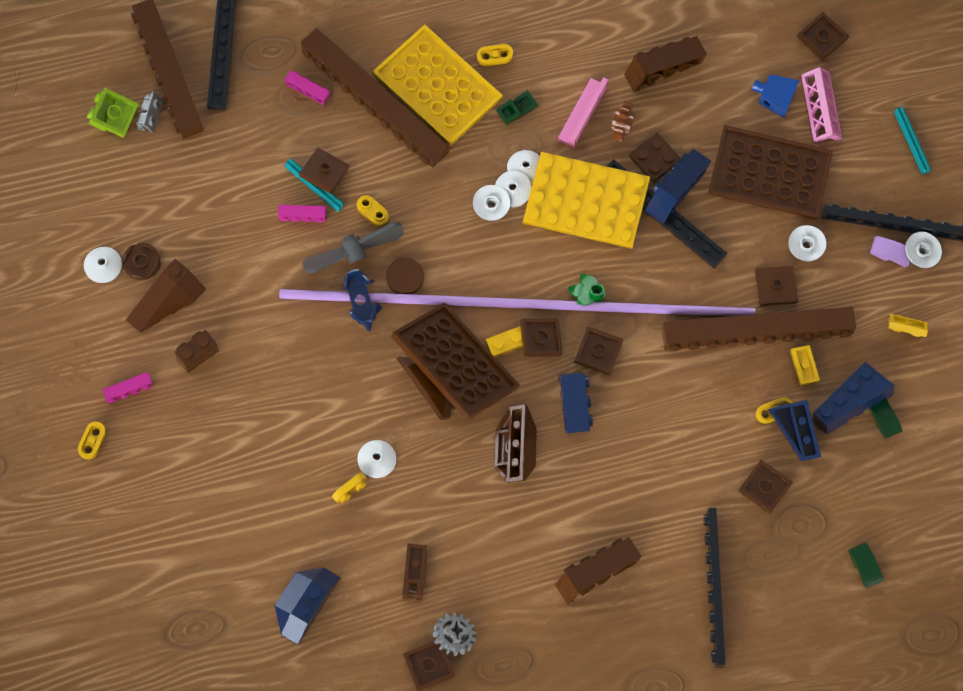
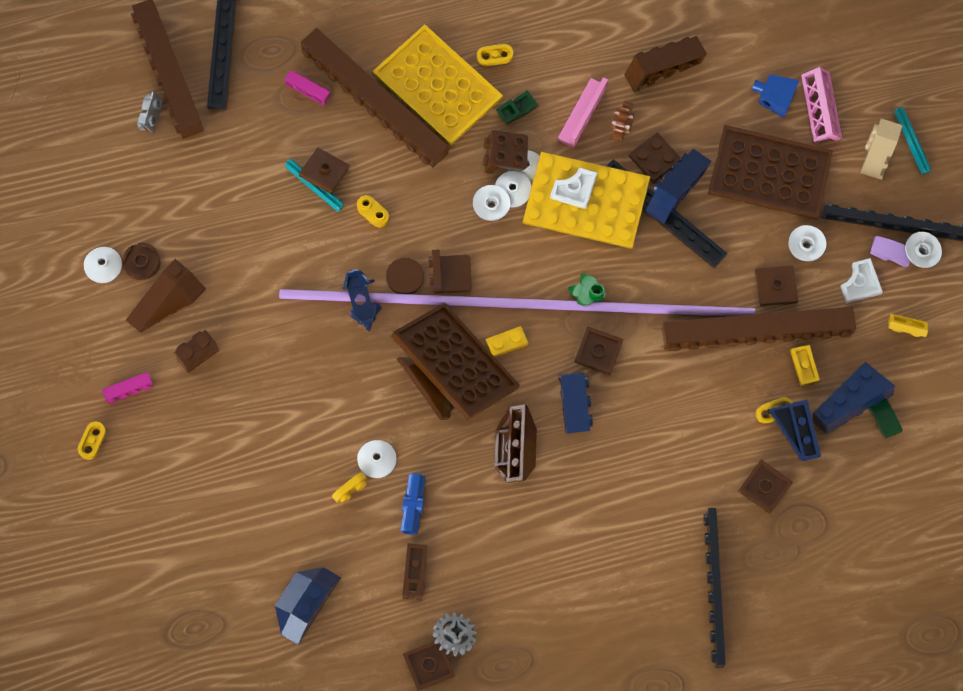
(112, 112): lime plate -> none
(302, 213): dark pink piece -> none
(354, 247): dark grey piece -> none
(413, 504): none -> blue piece
(450, 273): none -> reddish brown bracket
(505, 151): none -> reddish brown bracket
(541, 337): reddish brown plate -> none
(576, 189): none -> white tile
(597, 569): reddish brown wedge -> none
(823, 36): reddish brown plate -> none
(862, 283): none -> white tile
(866, 564): dark green slope -> none
(880, 148): none -> tan wedge

